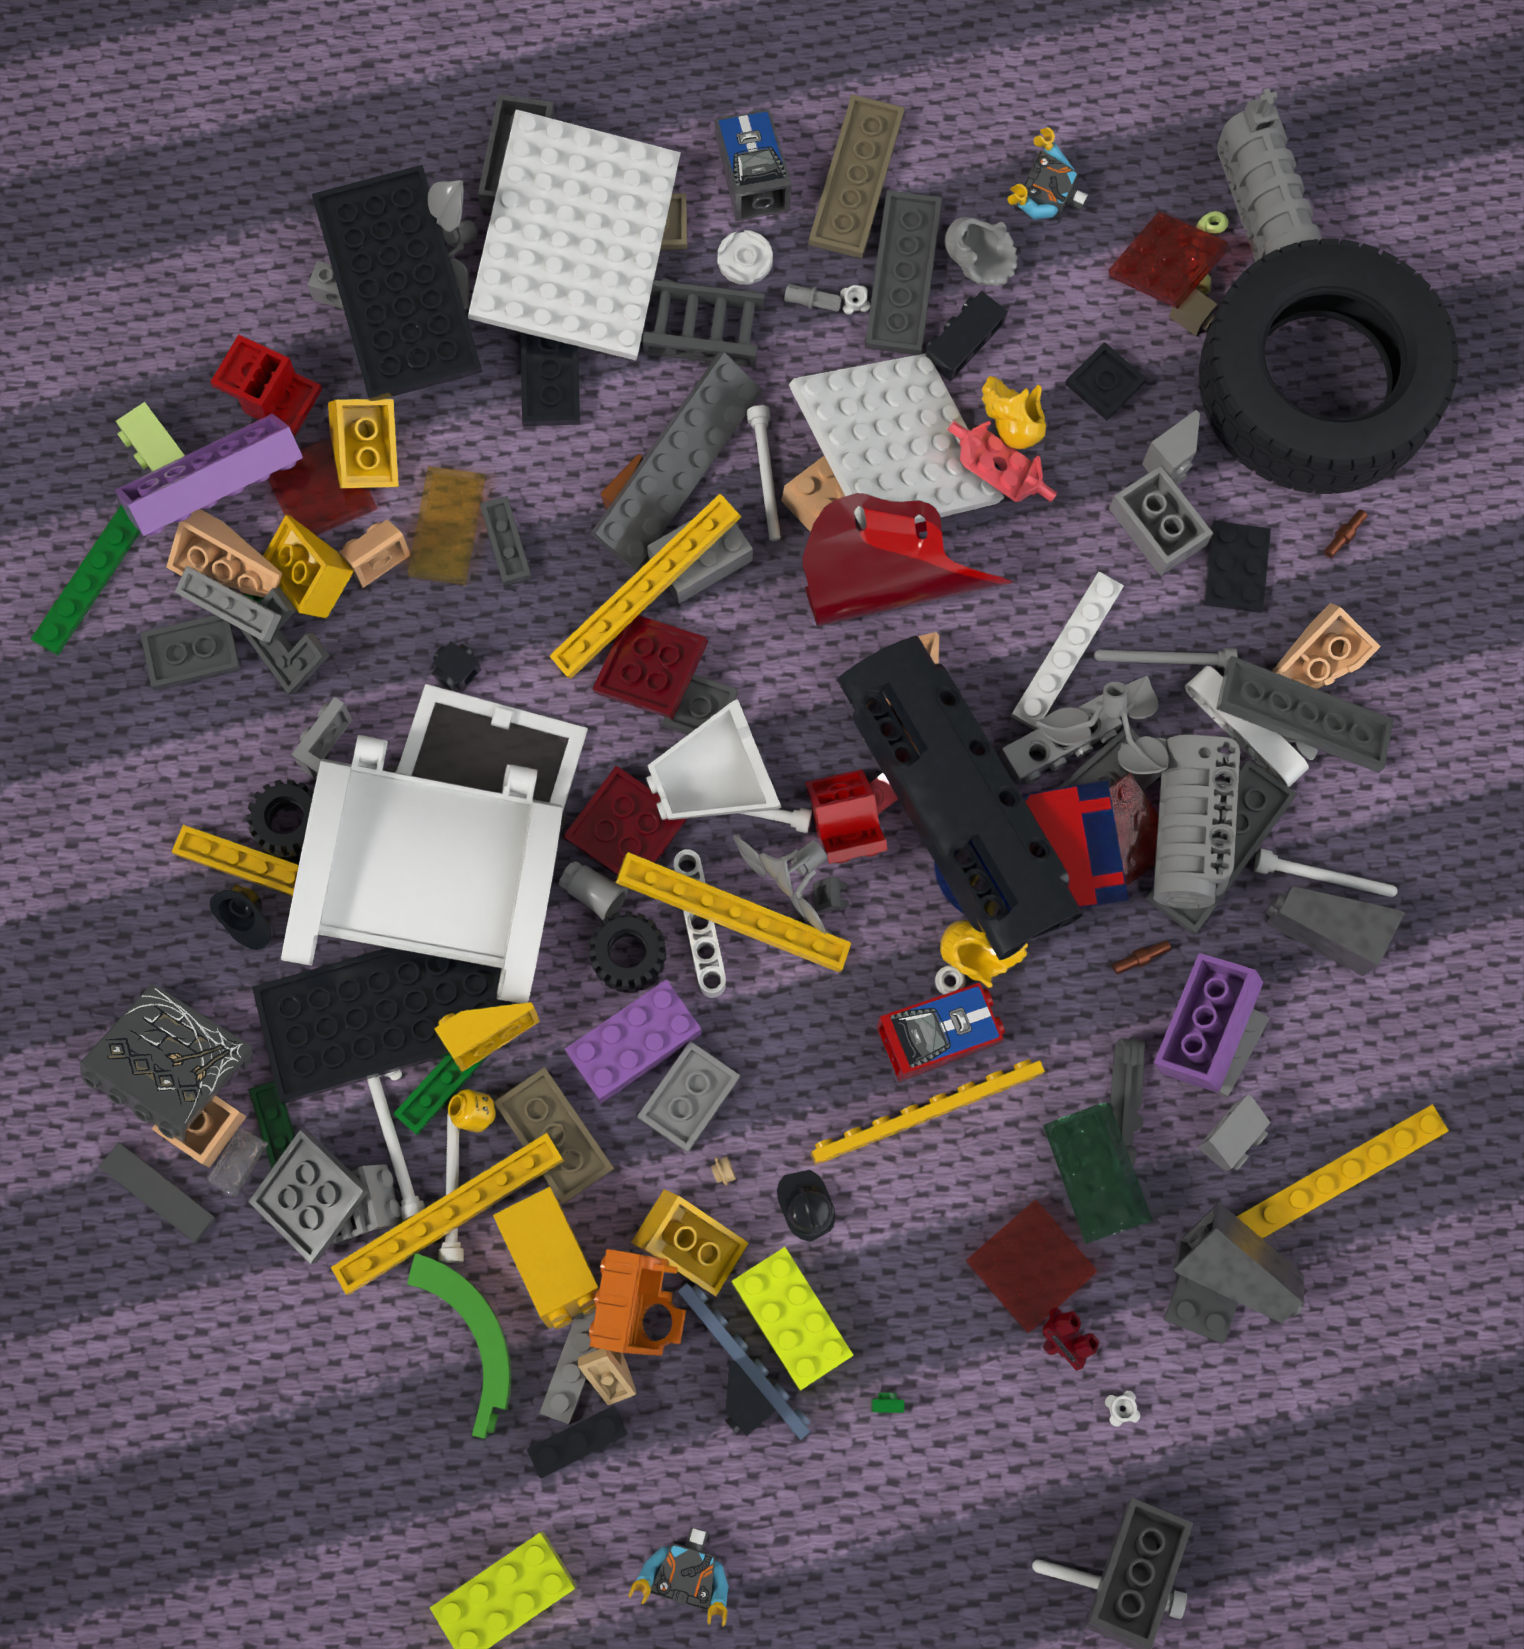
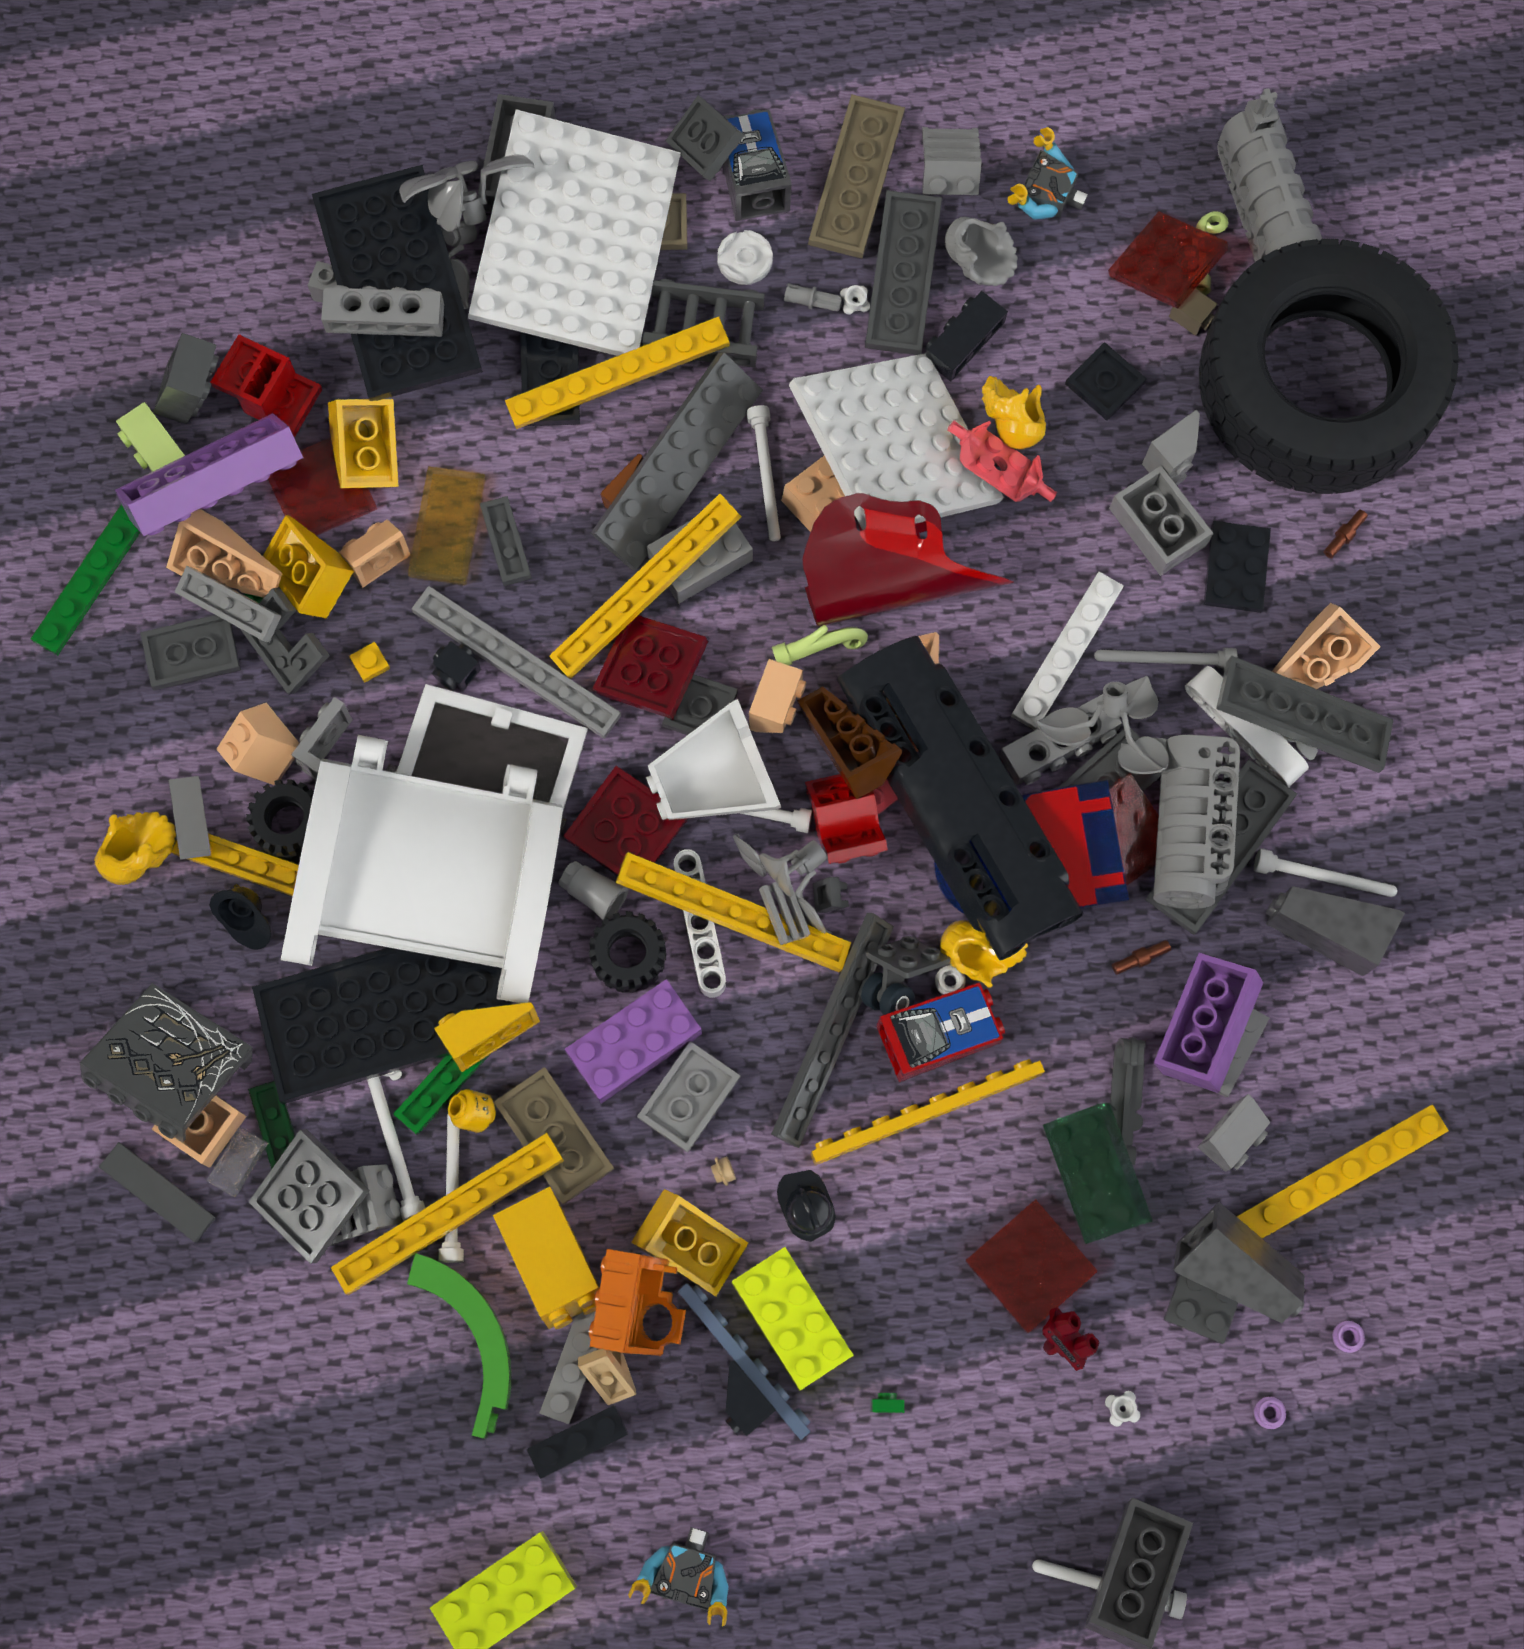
(134, 846): none -> yellow hair
(186, 379): none -> dark grey brick
(189, 817): none -> light grey tile
(259, 744): none -> light nougat slope
(369, 662): none -> yellow plate
(394, 321): none -> light grey brick
(473, 208): none -> light grey plant
(516, 662): none -> light grey plate
(617, 372): none -> yellow plate
(704, 138): none -> dark grey plate
(775, 698): none -> light nougat slope
(795, 909): none -> light grey tile
(819, 640): none -> yellowish green plant
(830, 1033): none -> dark grey tile
(852, 745): none -> reddish brown wedge
(899, 961): none -> dark grey plate
(951, 161): none -> light grey plate
(1279, 1409): none -> lavender plate
(1358, 1336): none -> lavender plate

